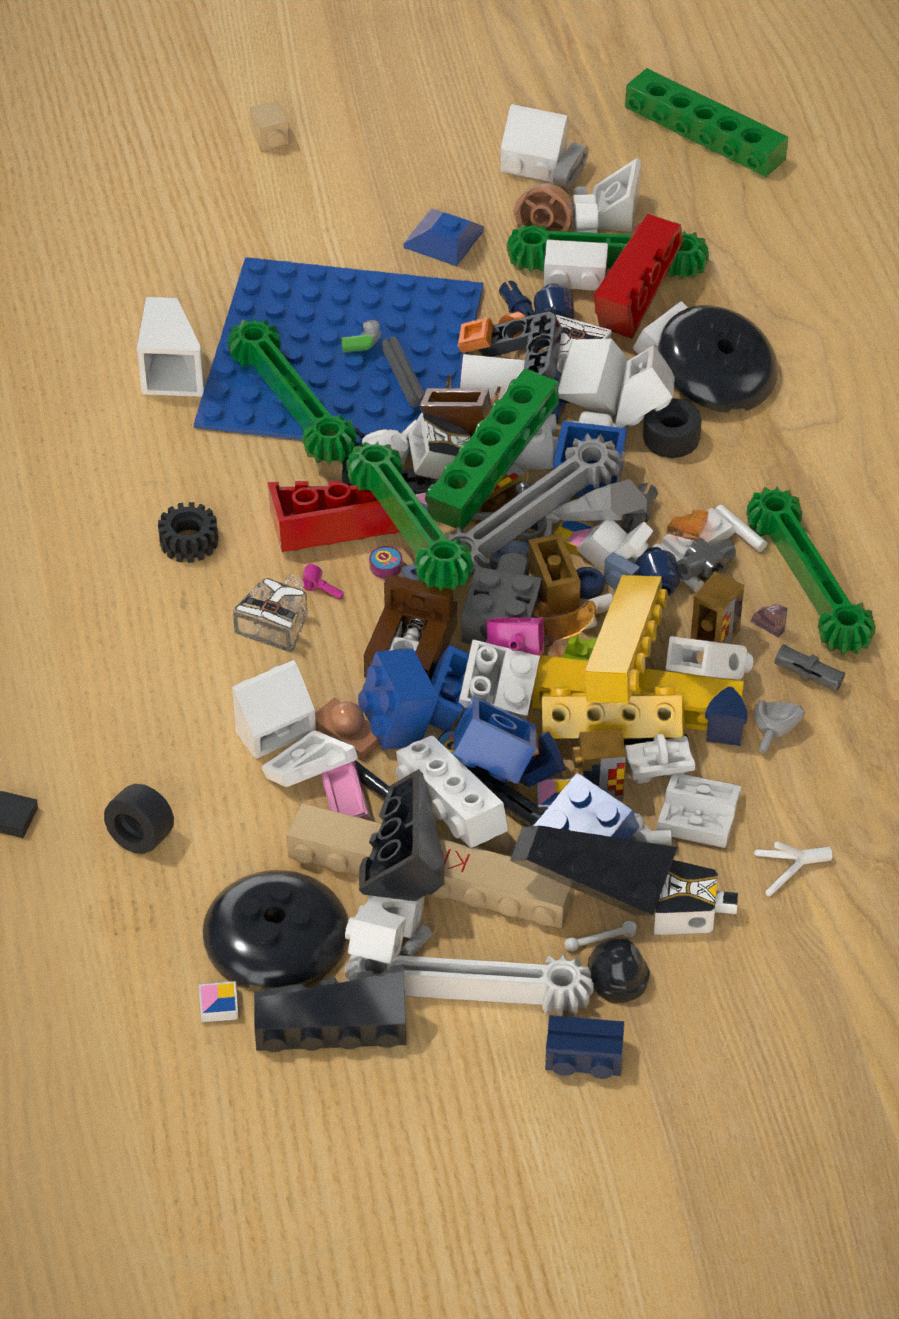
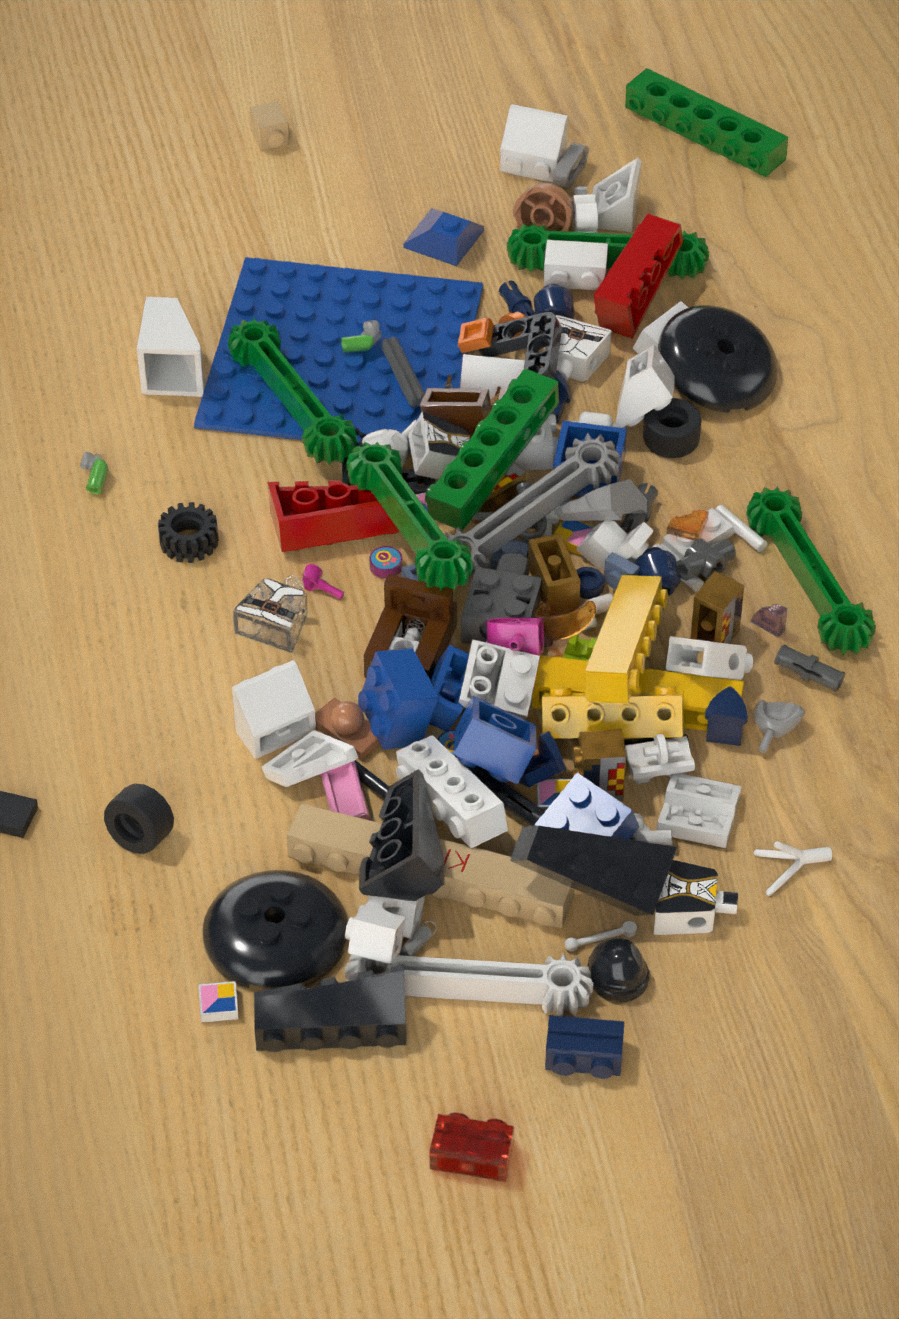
(98, 471): none -> bright green arm
(472, 1146): none -> clear red brick
(593, 375): white slope -> none

